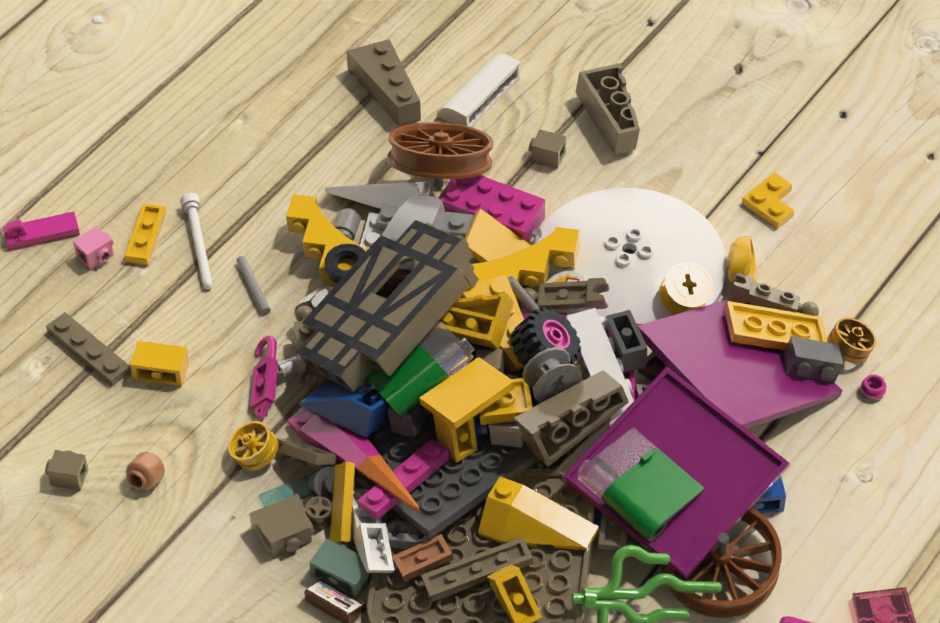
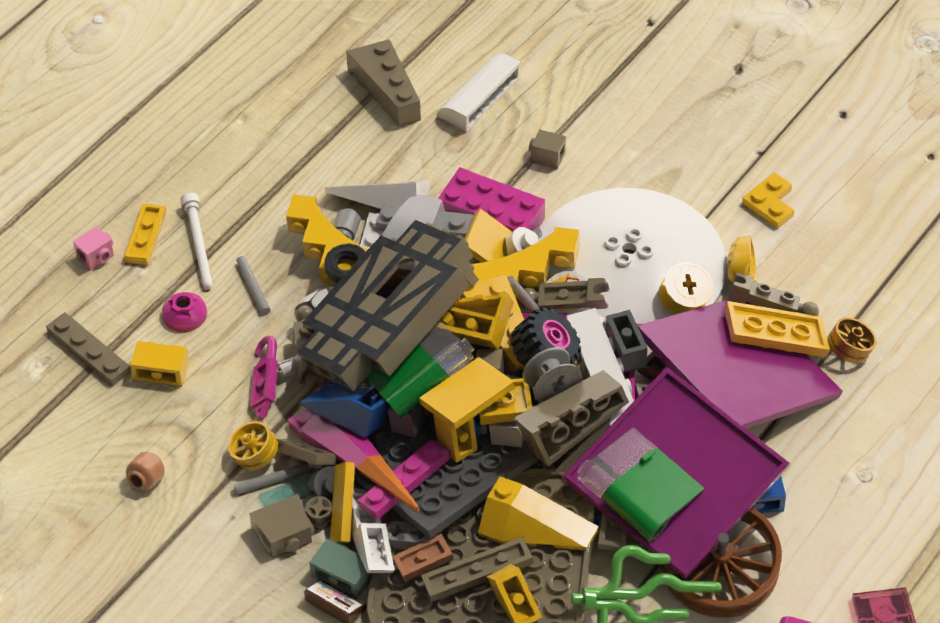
(38, 231): dark pink hinge -> none
(67, 470): dark tan brick -> none
(184, 318): none -> dark pink piece
(272, 478): none -> light grey bar
(440, 151): dark orange wheel -> none
(520, 239): none -> white piece
(609, 105): dark tan wedge -> none
(812, 359): dark grey brick -> none
(871, 382): dark pink plate -> none

